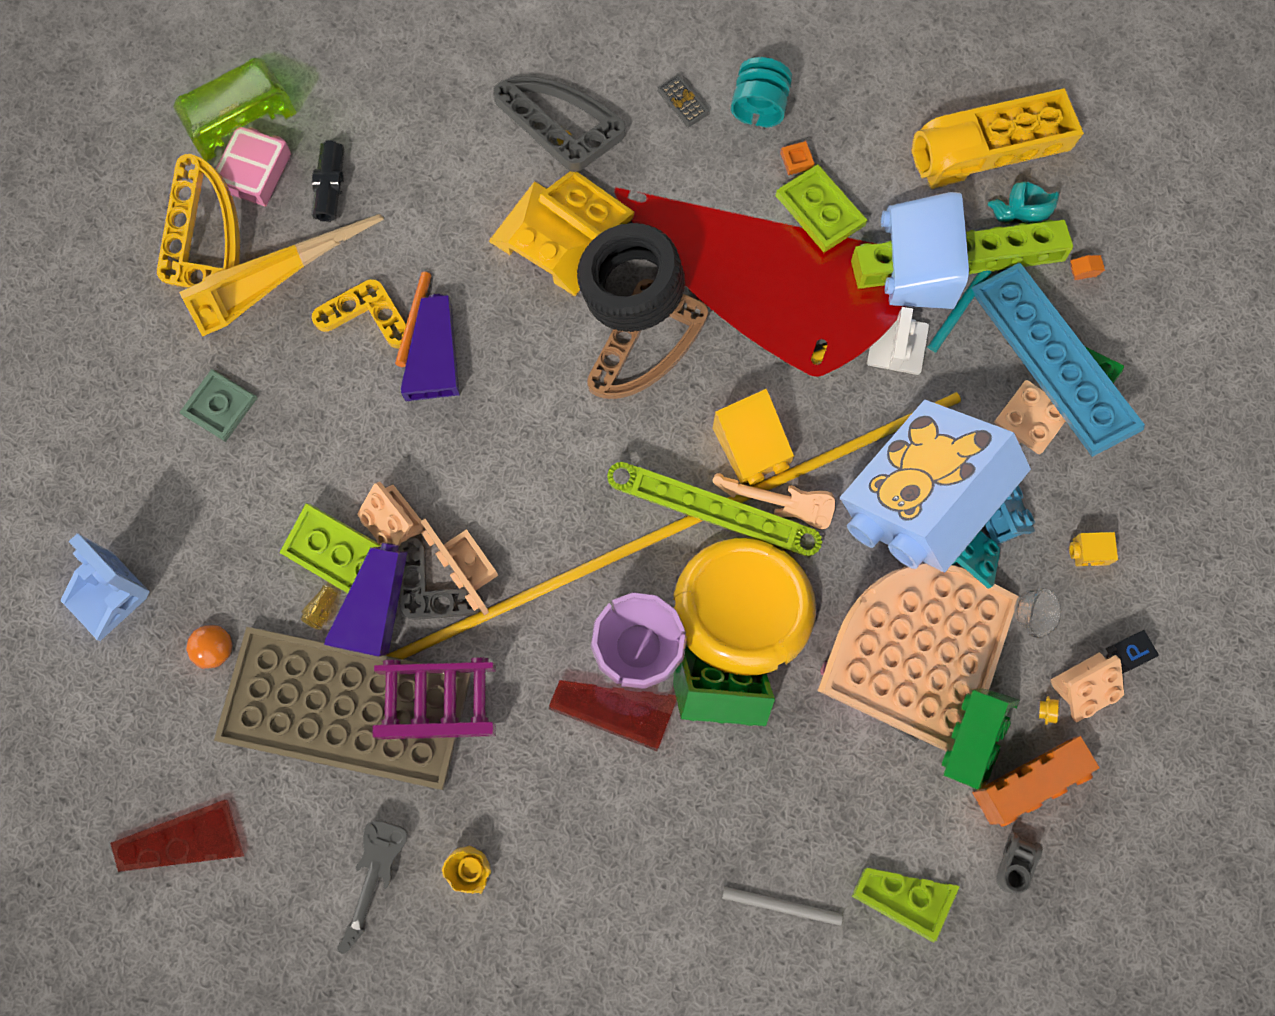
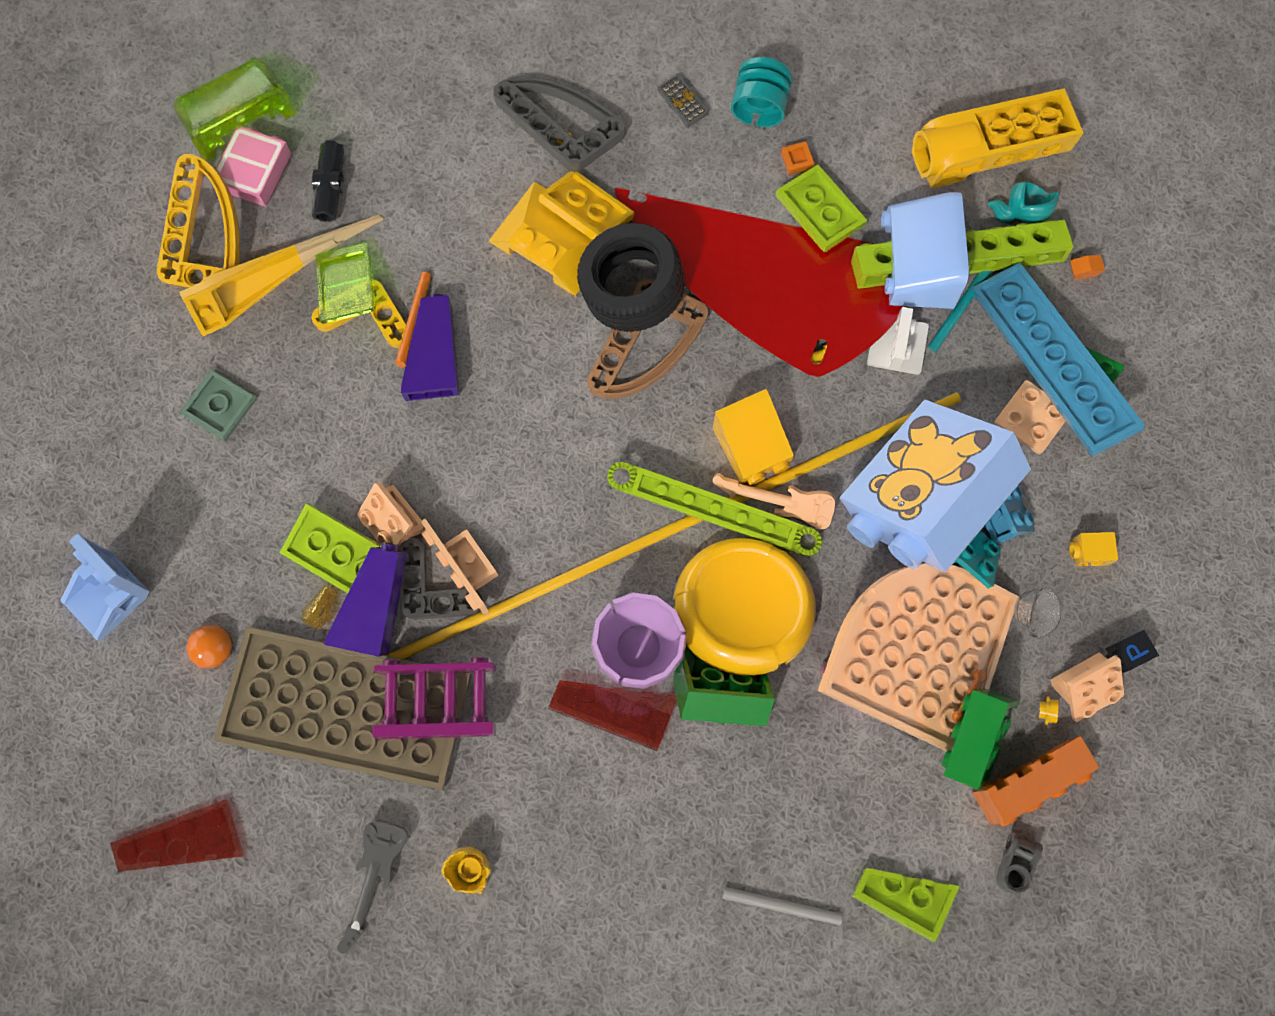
(344, 283): none -> clear neon green piece
(979, 675): none -> orange hinge

